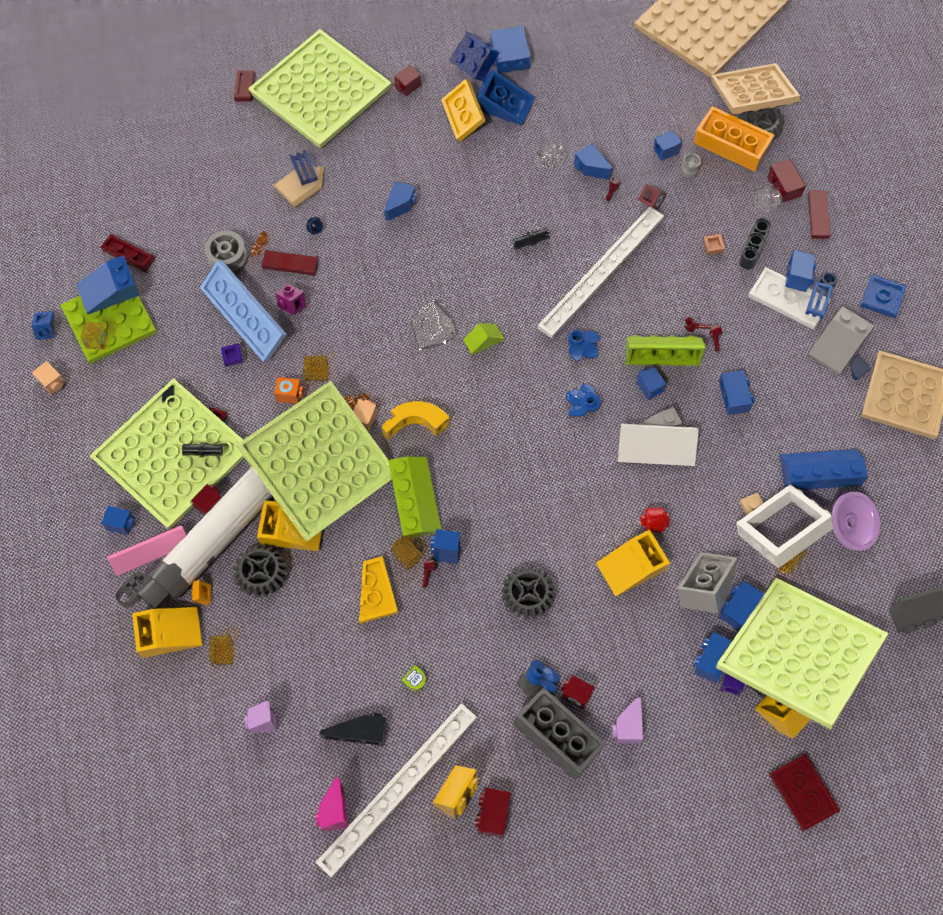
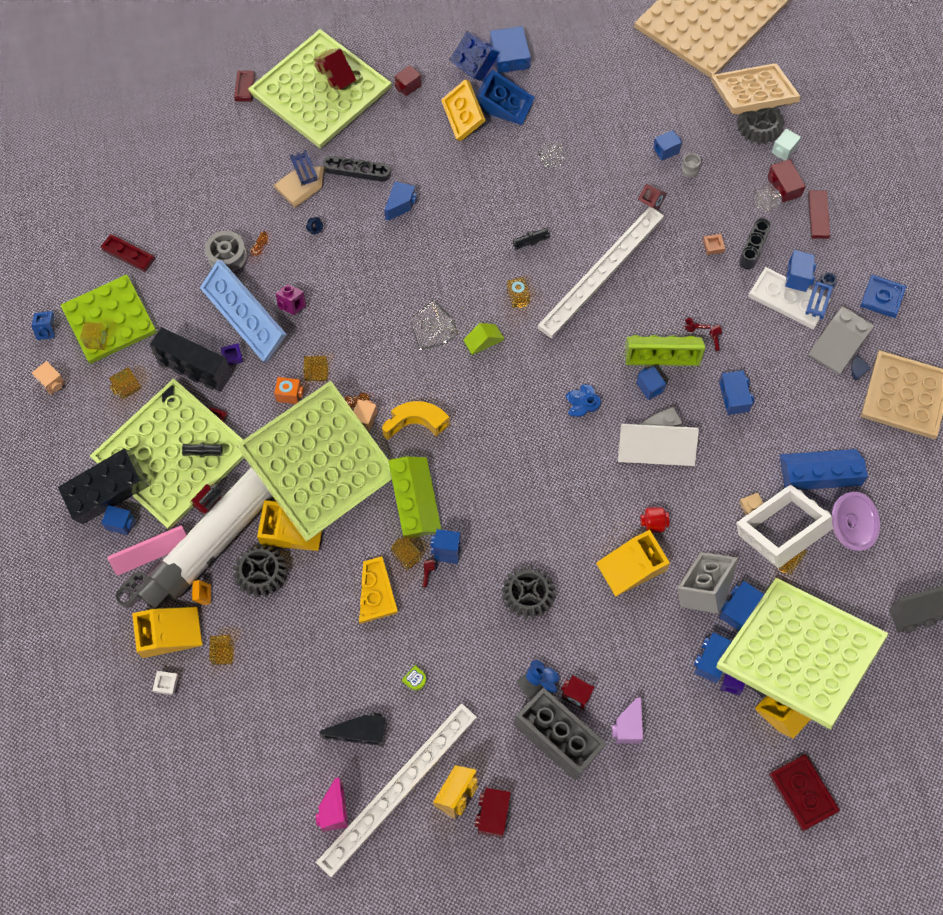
(103, 485): none -> black brick
(107, 286): blue slope -> none
(124, 383): none -> clear yellow brick
(165, 683): none -> white plate
(190, 359): none -> black brick
(212, 495): none -> black pin
(261, 718): lavender slope -> none
(290, 262): dark red tile -> none
(336, 67): none -> dark red brick
(356, 170): none -> black beam
(518, 292): none -> clear yellow brick
(585, 346): blue plate -> none
(592, 163): slope -> none
(613, 186): dark red hand -> none
(733, 138): light orange slope -> none
(786, 144): none -> light aqua brick

